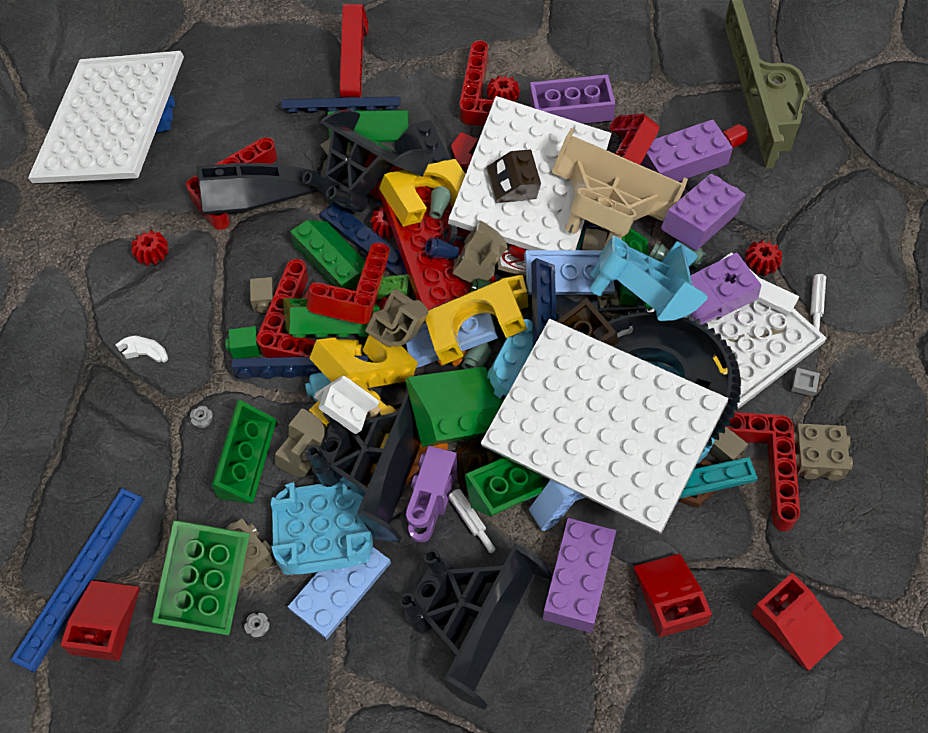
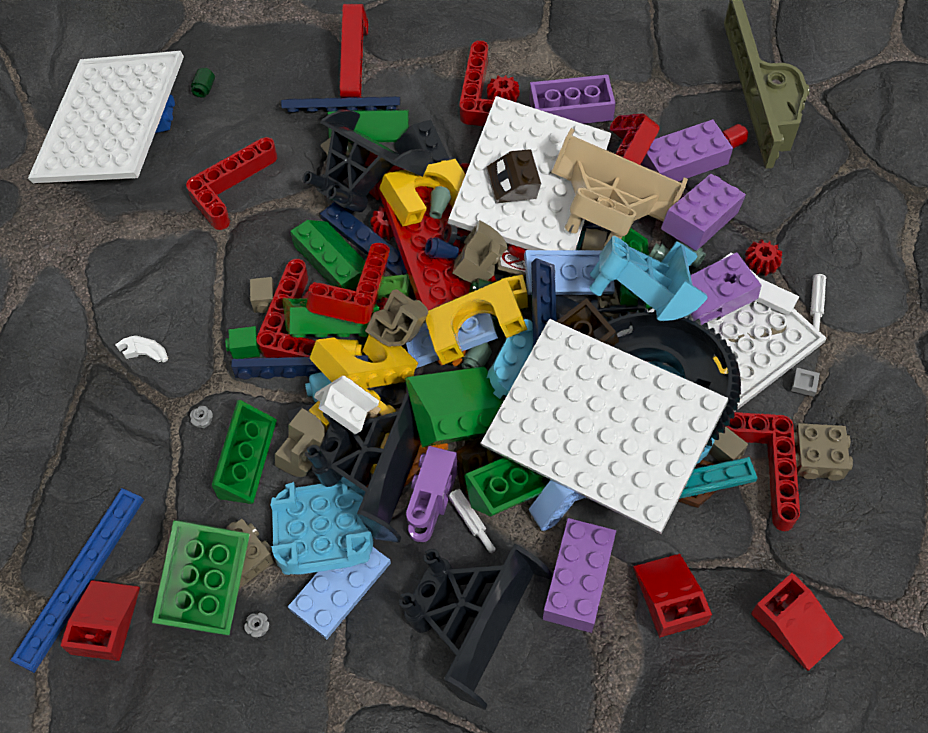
(149, 247): red gear -> none
(202, 82): none -> dark green brick
(248, 186): black wedge -> none
(463, 147): red tile -> none

